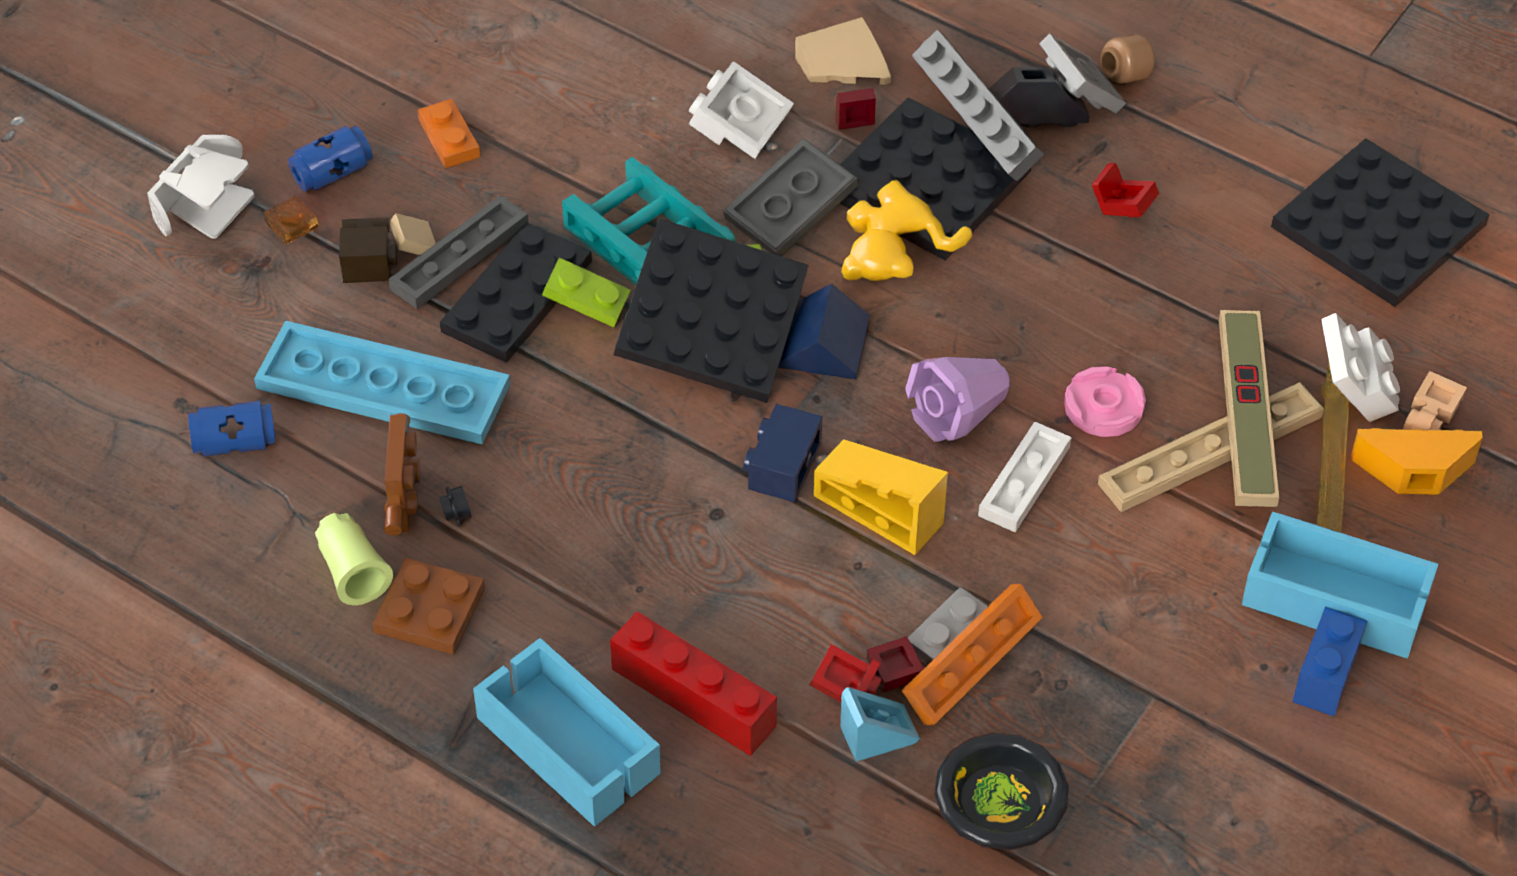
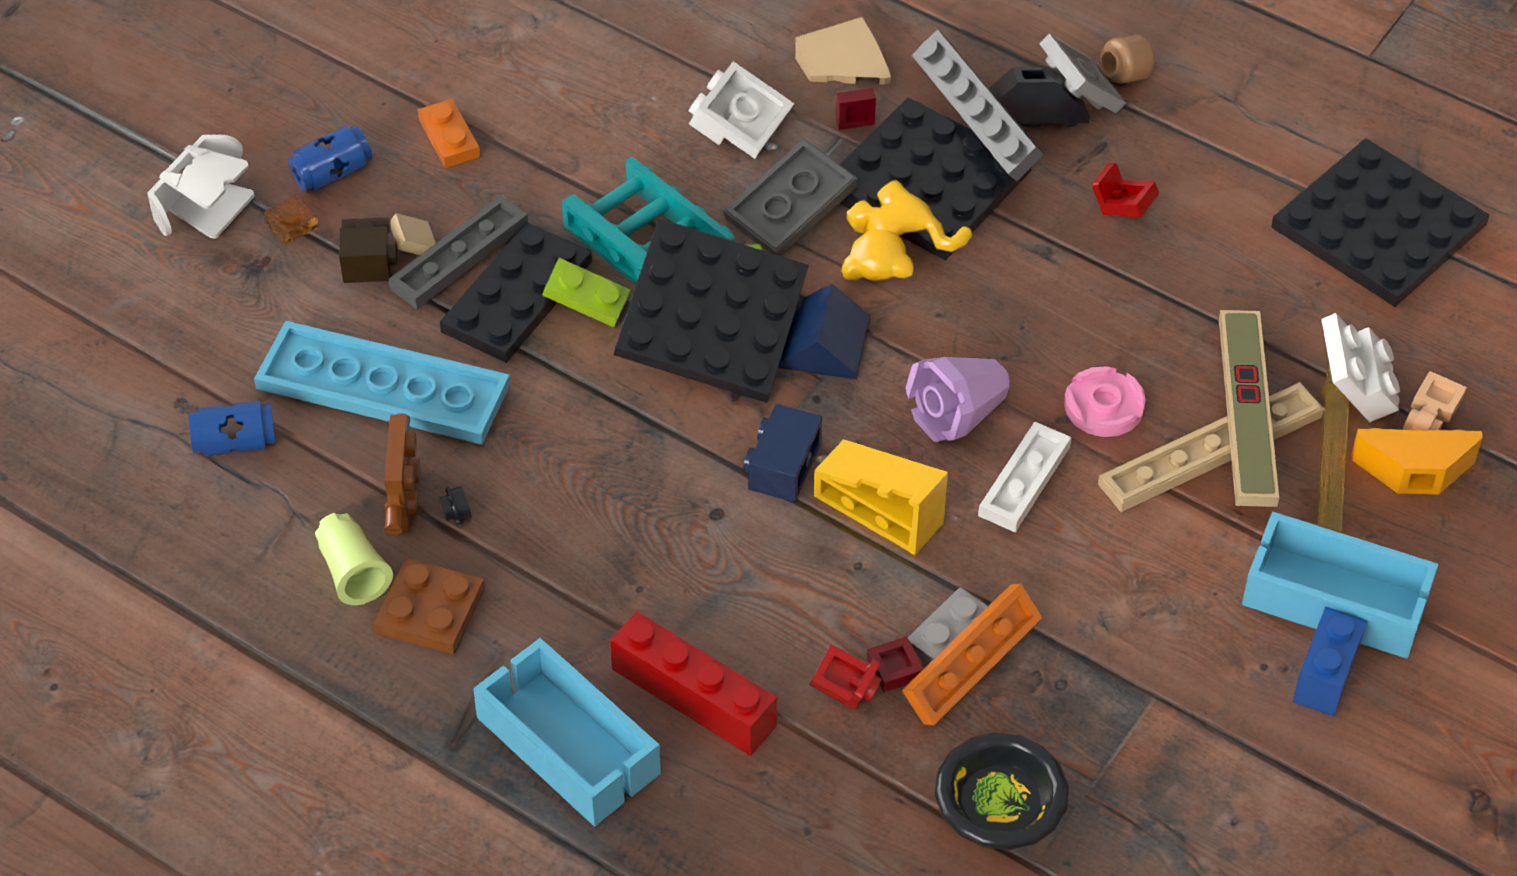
(874, 724): medium azure slope -> none

